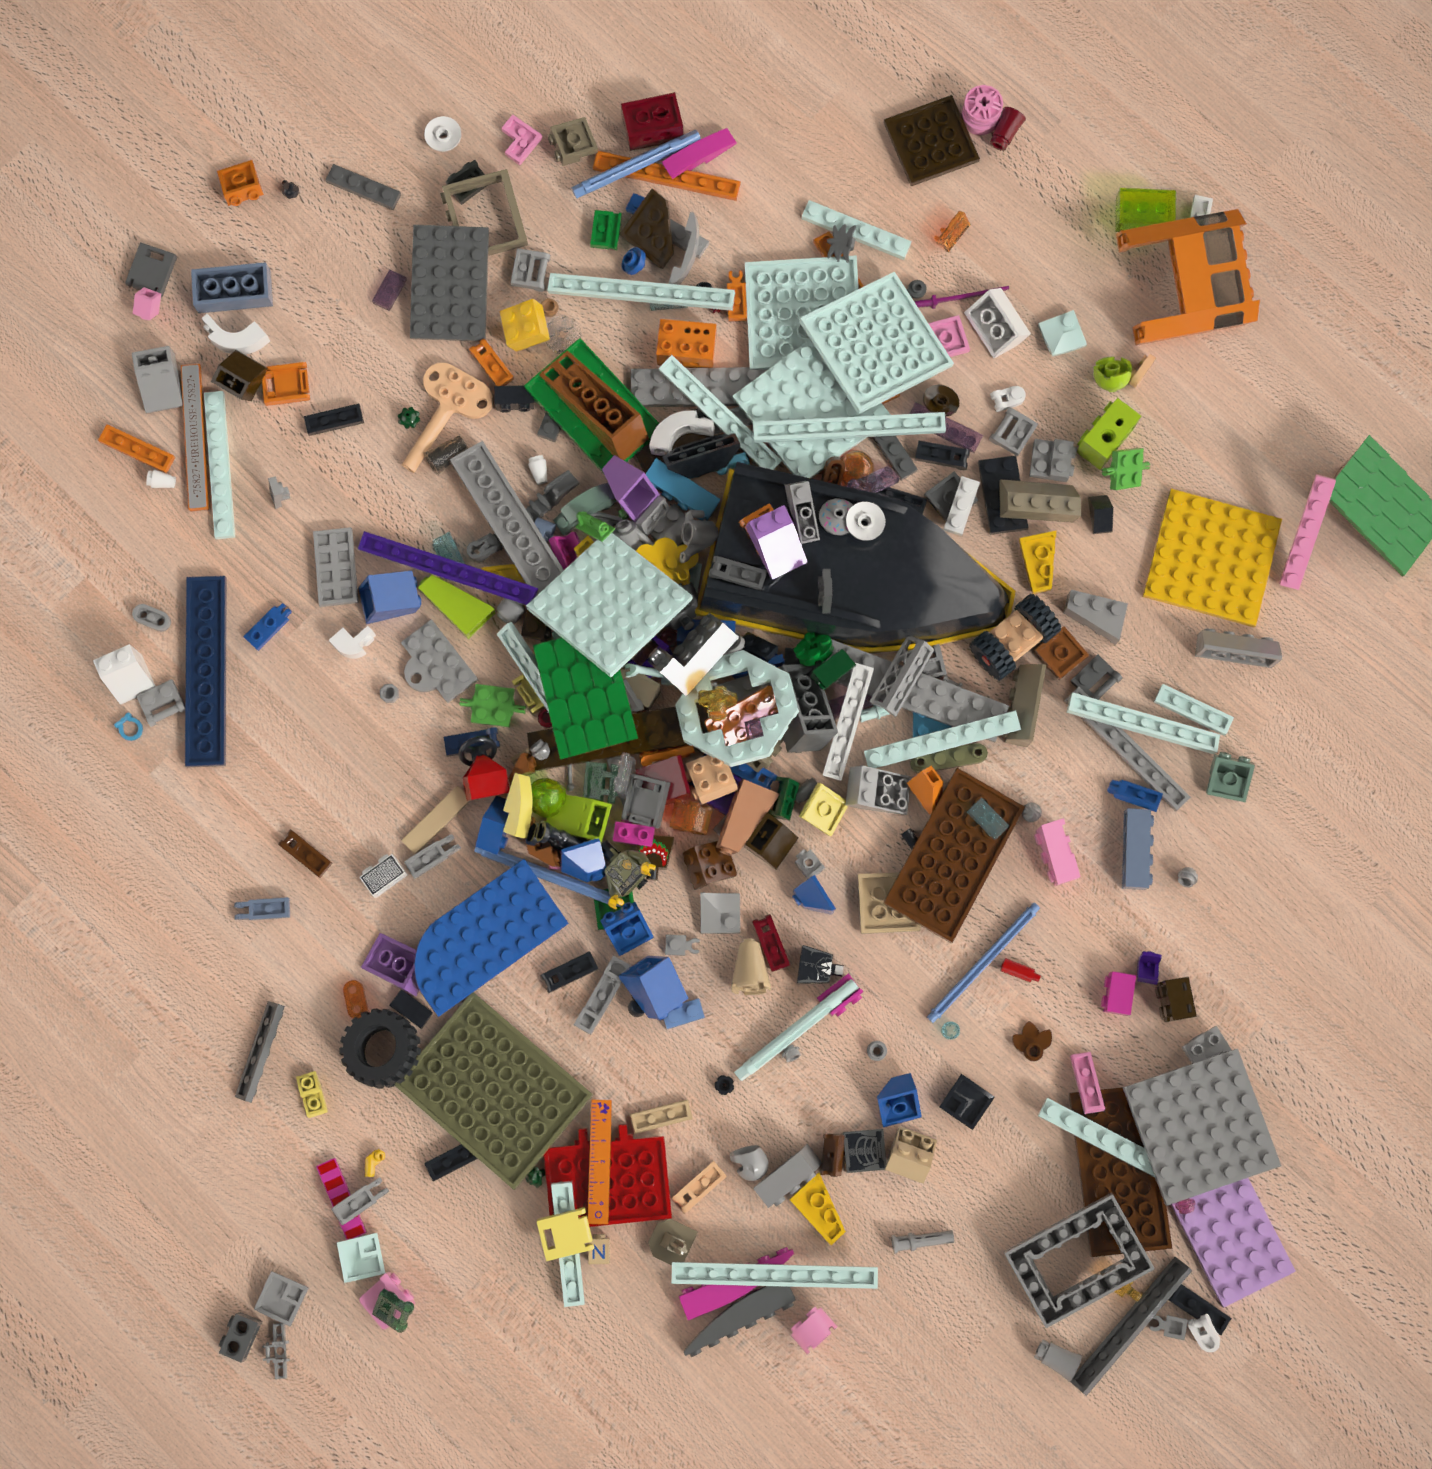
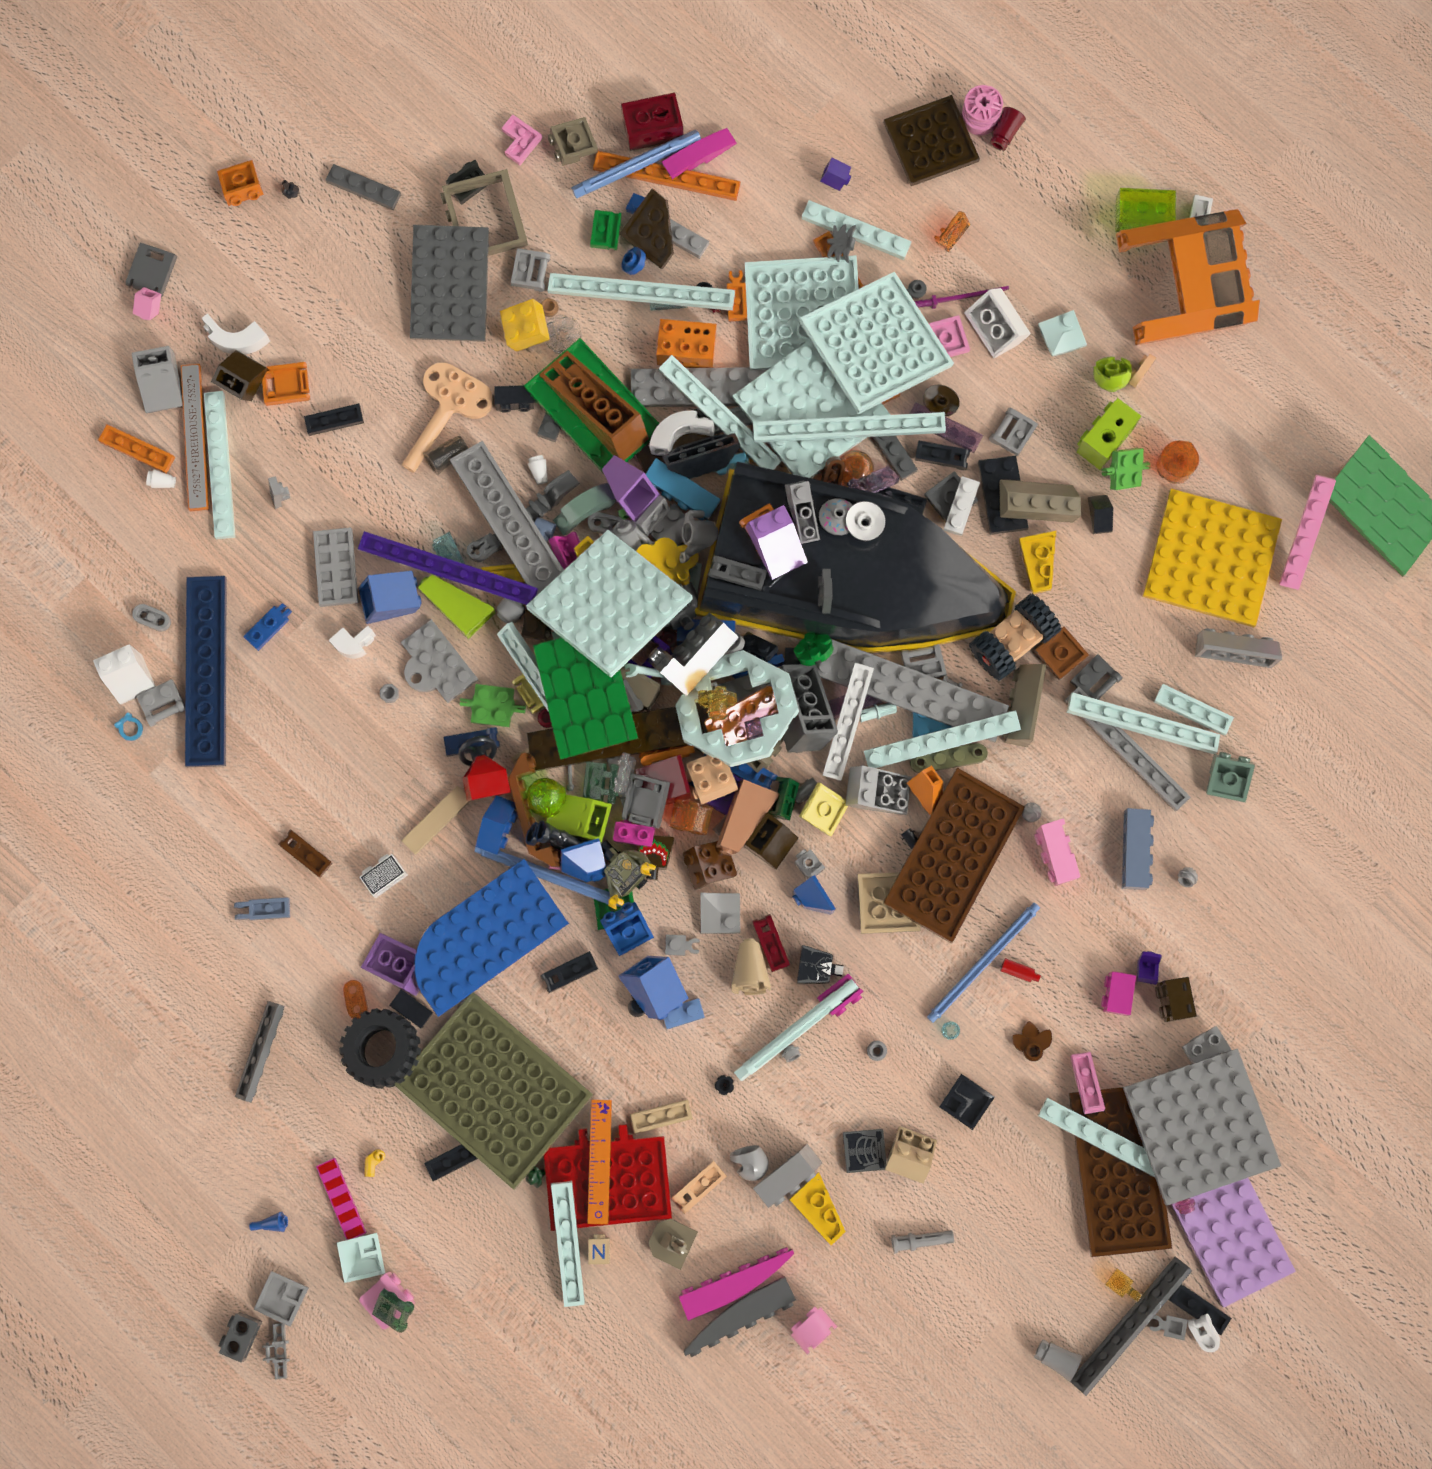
(232, 287): sand blue brick -> none
(276, 1222): none -> blue cone
(312, 1094): light yellow slope -> none
(357, 1202): light grey hinge -> none
(389, 290): clear purple plate -> none
(409, 418): dark green plant -> none
(430, 856): light grey hinge -> none
(439, 127): white dish -> none
(491, 363): orange plate -> none
(519, 806): light yellow slope -> none
(540, 750): light grey plate -> none
(568, 1234): light yellow container -> none
(593, 526): bright green hinge -> none
(601, 996): light grey slope -> none
(692, 229): light grey slope -> none
(774, 1275): light aqua plate -> none
(832, 669): dark green hinge -> none
(832, 1154): reddish brown hinge -> none
(836, 174): none -> dark purple brick
(899, 1101): blue slope -> none
(905, 676): light grey fence -> none
(987, 818): clear light blue plate -> none
(1014, 395): white plate -> none
(1052, 459): light grey plate -> none
(1055, 1308): light grey brick -> none
(1097, 613): light grey wedge -> none
(1135, 794): blue hinge -> none
(1181, 452): none -> clear orange brick

